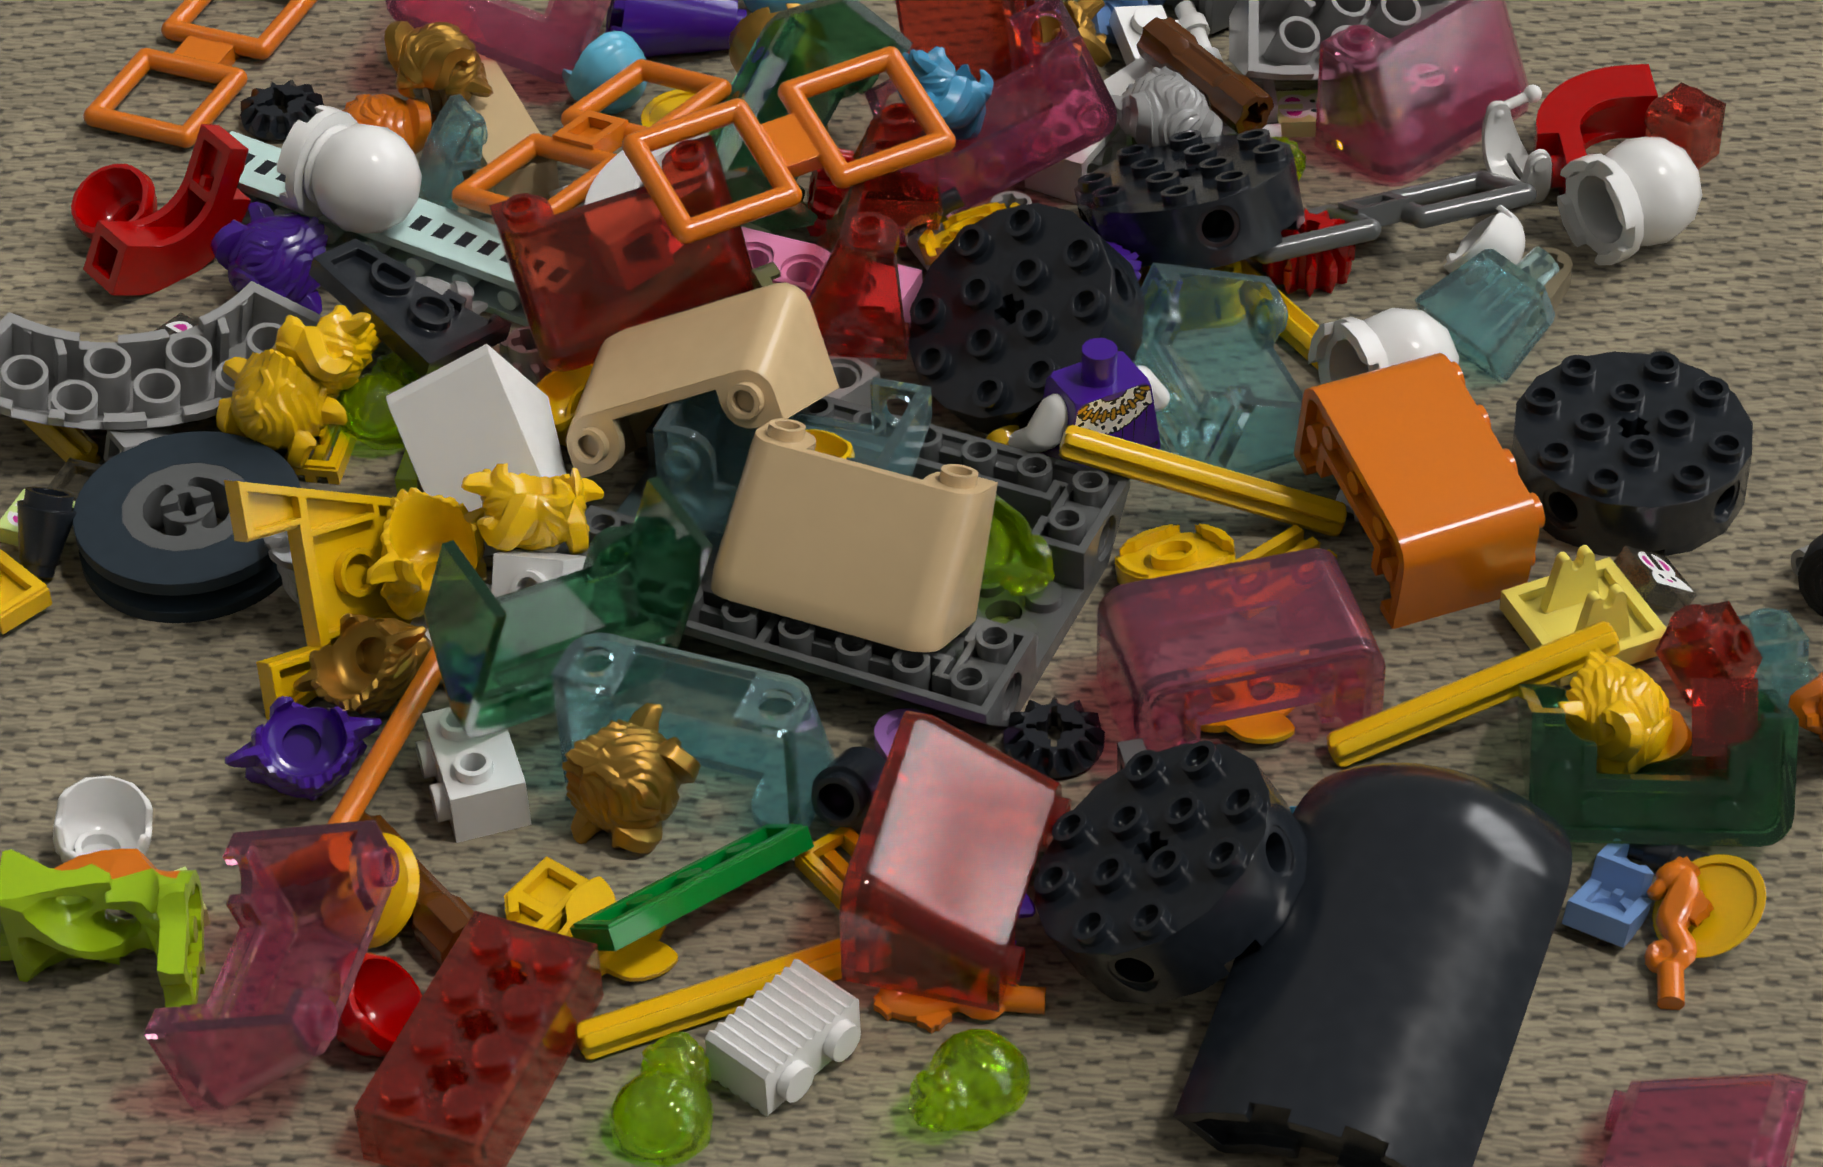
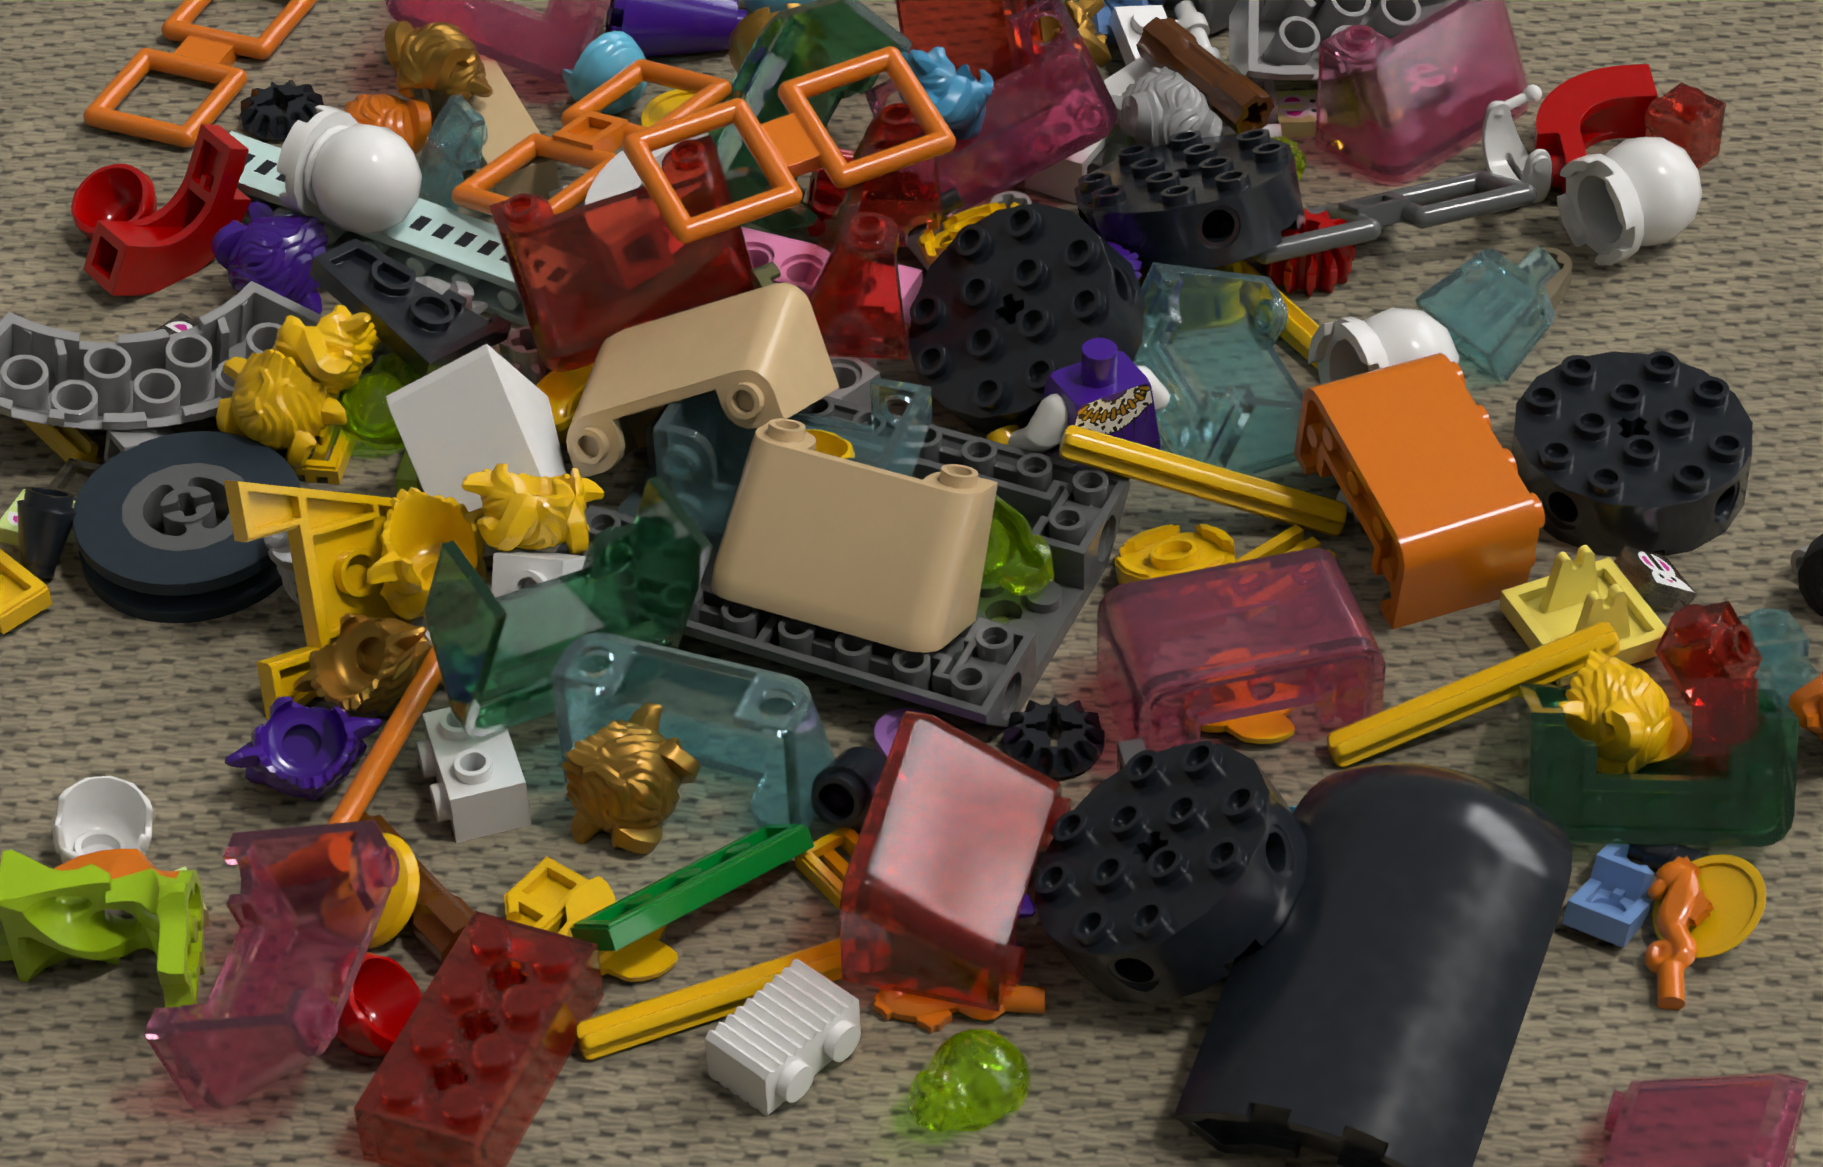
(666, 1108): clear neon green hair -> none
(1498, 232): white hair -> none

